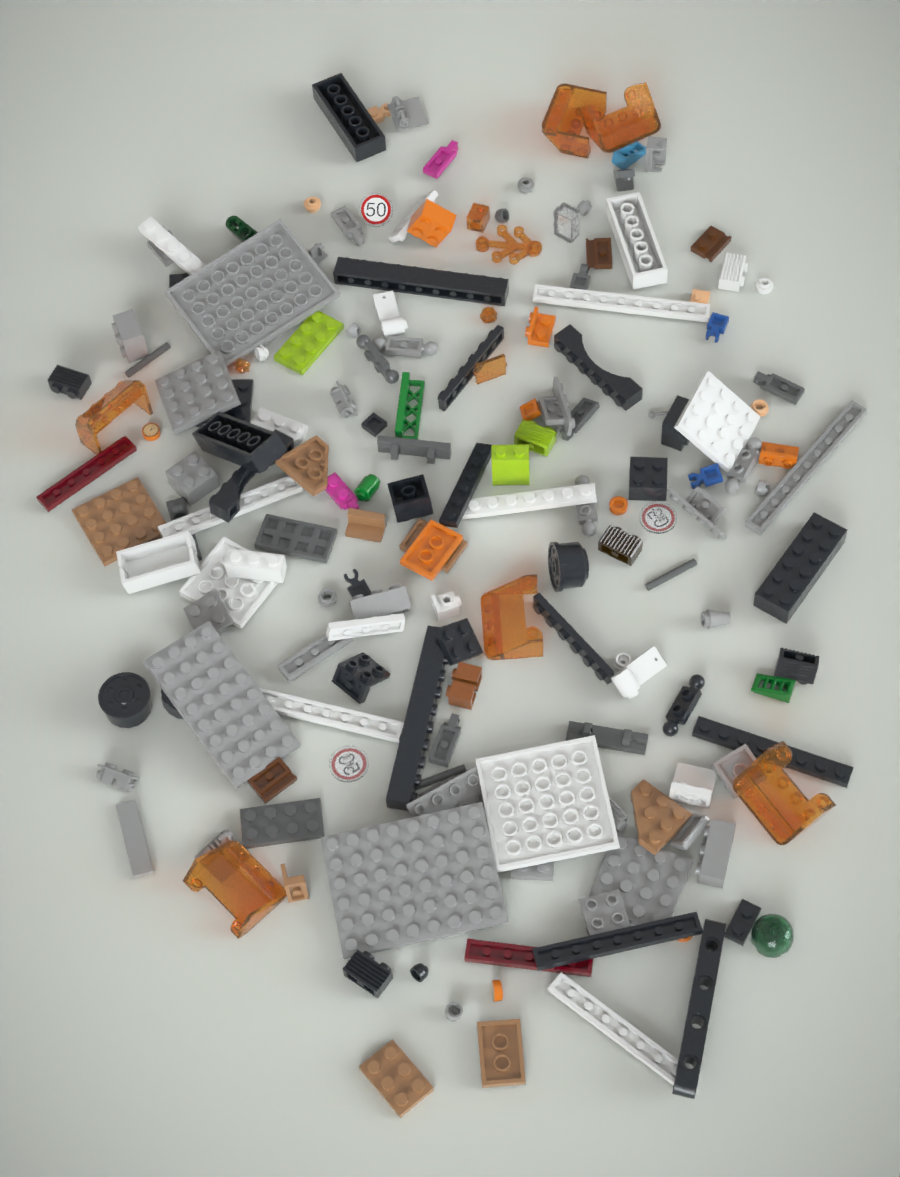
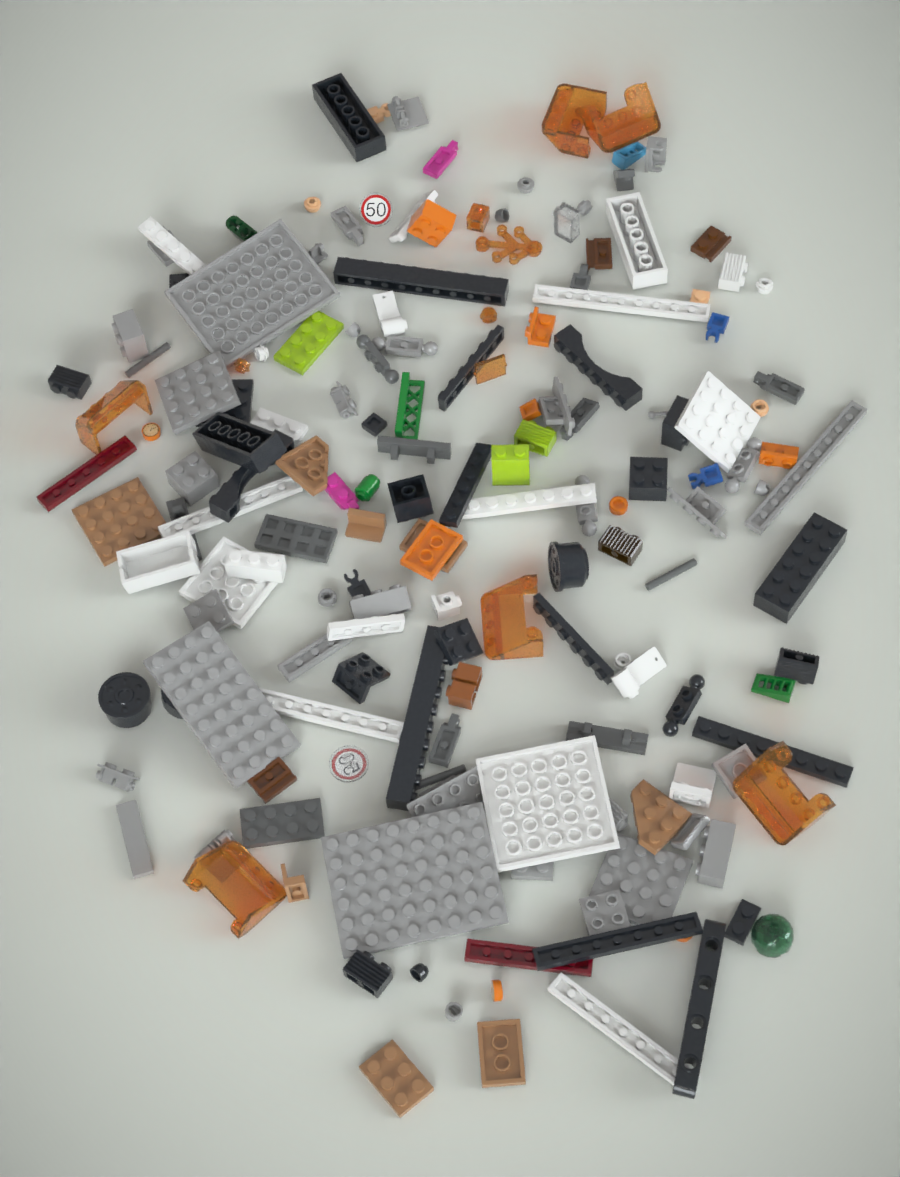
(658, 517): clear piece -> none
(714, 618): light grey cone -> none

